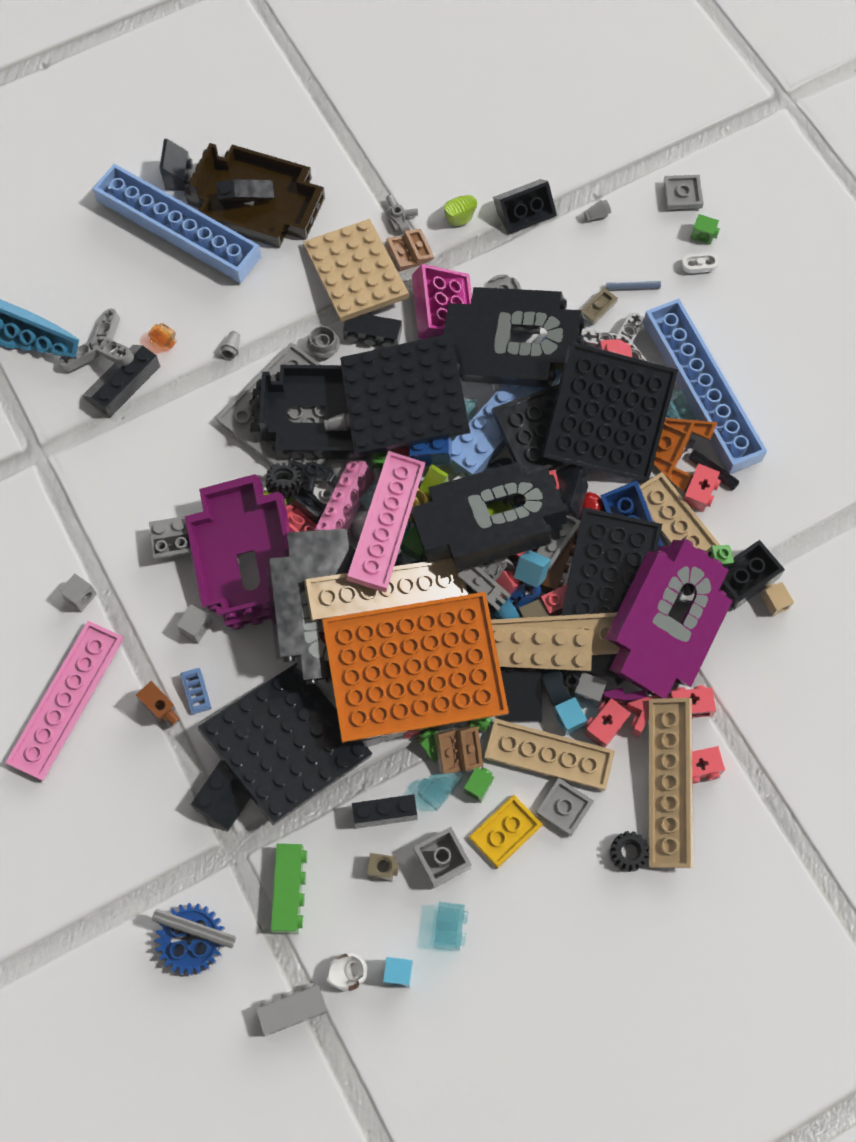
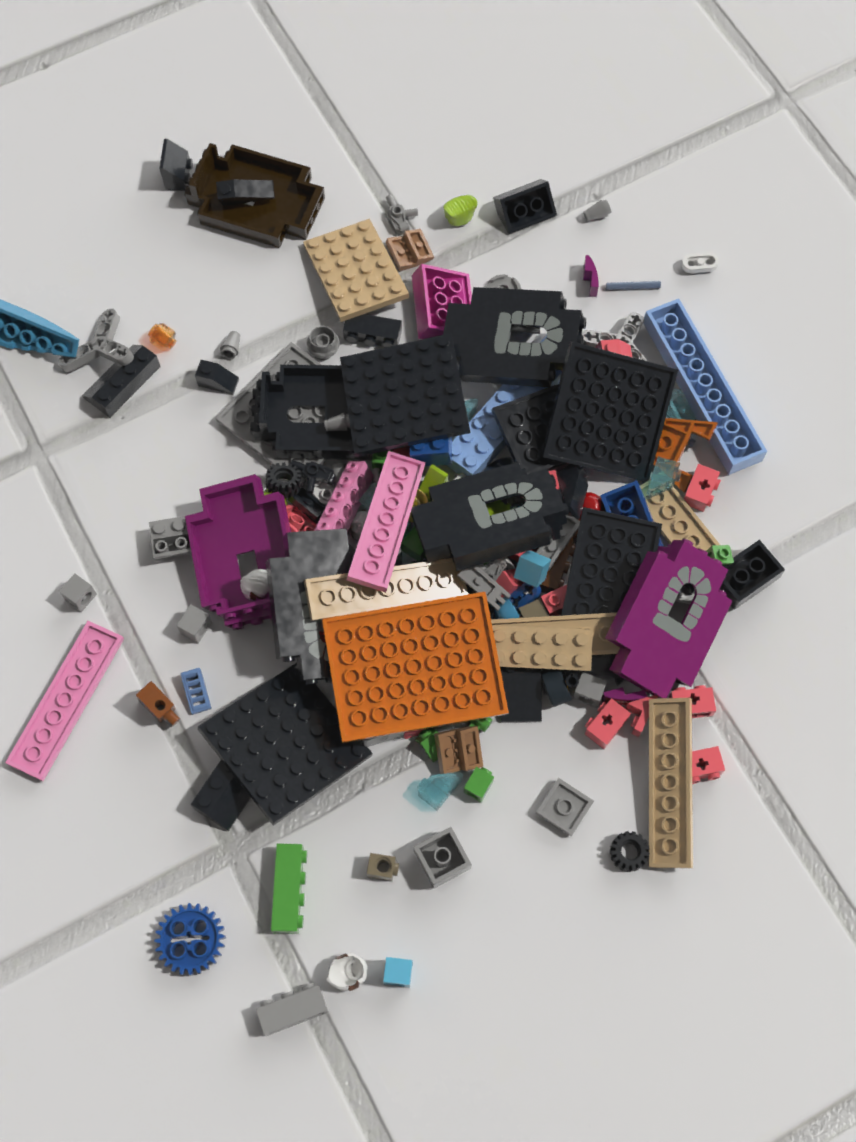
(177, 223): light blue brick -> none
(194, 928): light grey axle -> none
(216, 377): none -> black slope
(255, 584): none -> white hair
(384, 811): black brick -> none
(449, 926): clear light blue brick -> none
(505, 831): yellow tile -> none
(549, 754): tan plate -> none
(570, 716): medium azure piece -> none
(590, 274): none -> magenta slope
(599, 306): dark tan plate -> none
(663, 476): none -> clear light blue slope
(683, 192): light grey plate -> none
(705, 229): bright green brick -> none
(724, 476): black axle -> none
(777, 598): tan brick -> none

